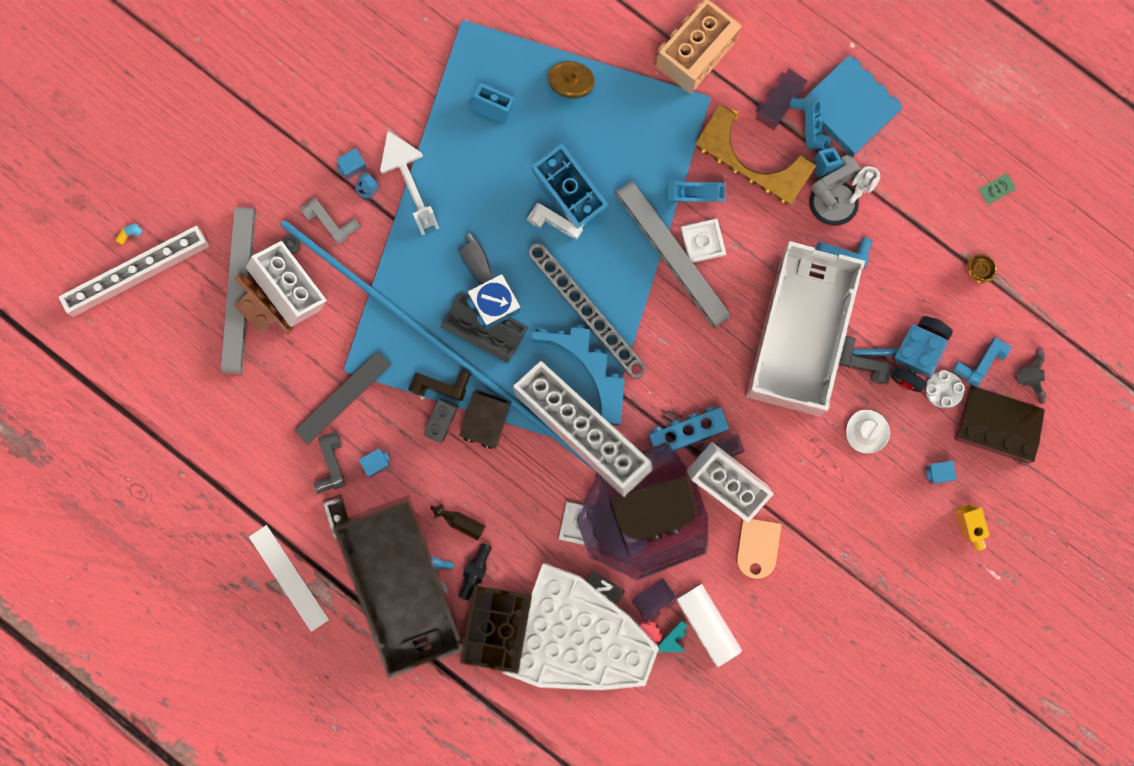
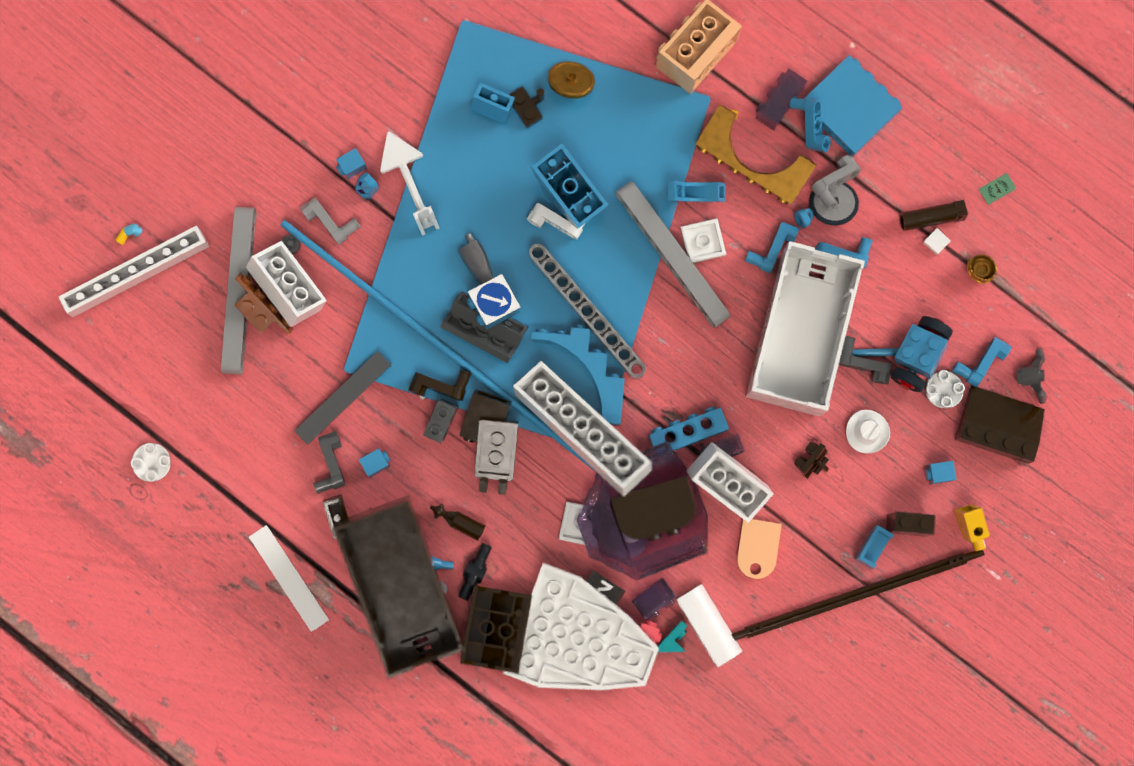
(151, 462): none -> white dish
(496, 452): none -> tile
(525, 106): none -> dark brown plate
(785, 233): none -> dark azure beam
(802, 218): none -> dark azure tile
(815, 463): none -> dark brown hips
(827, 162): dark azure brick -> none
(856, 595): none -> dark brown axle
(866, 181): white piece -> none
(873, 546): none -> dark azure panel
(910, 524): none -> dark brown brick
(933, 215): none -> dark brown piece
(936, 241): none -> white tile

